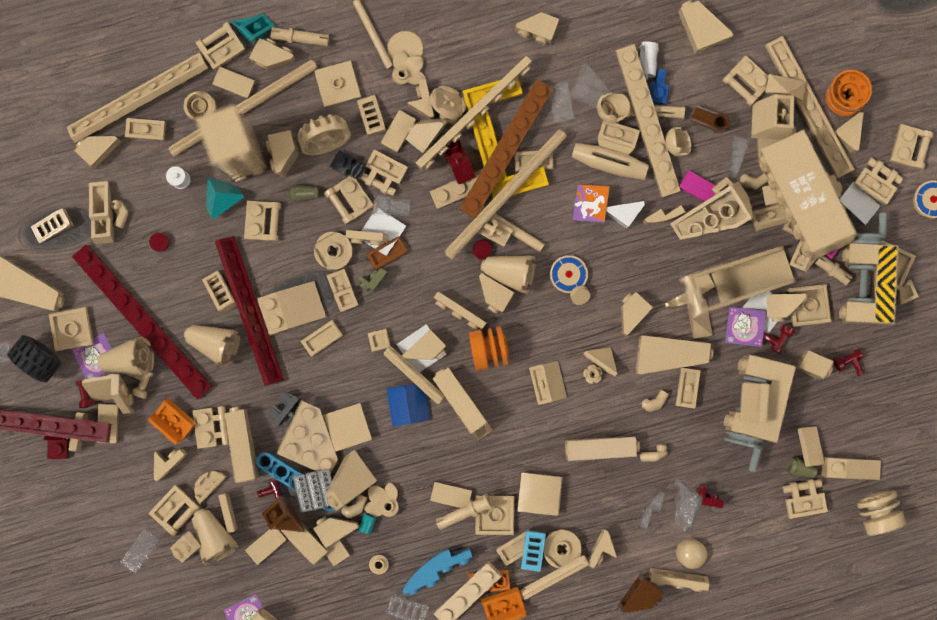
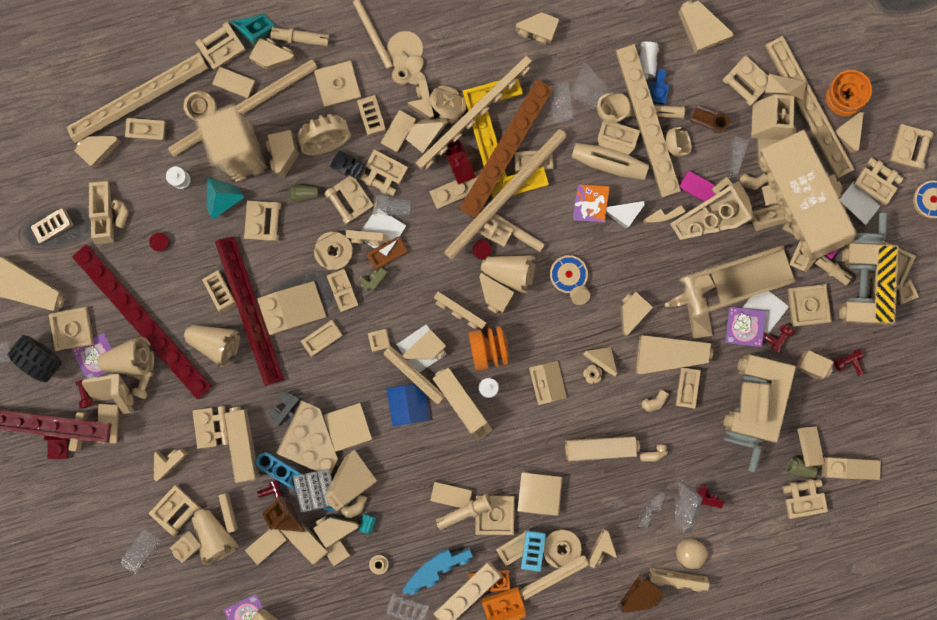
(172, 421): orange bracket -> none
(207, 484): tan tile -> none
(380, 498): tan plate -> none
(488, 387): none -> white piece
(783, 305): tan slope -> none
(881, 512): tan wheel -> none

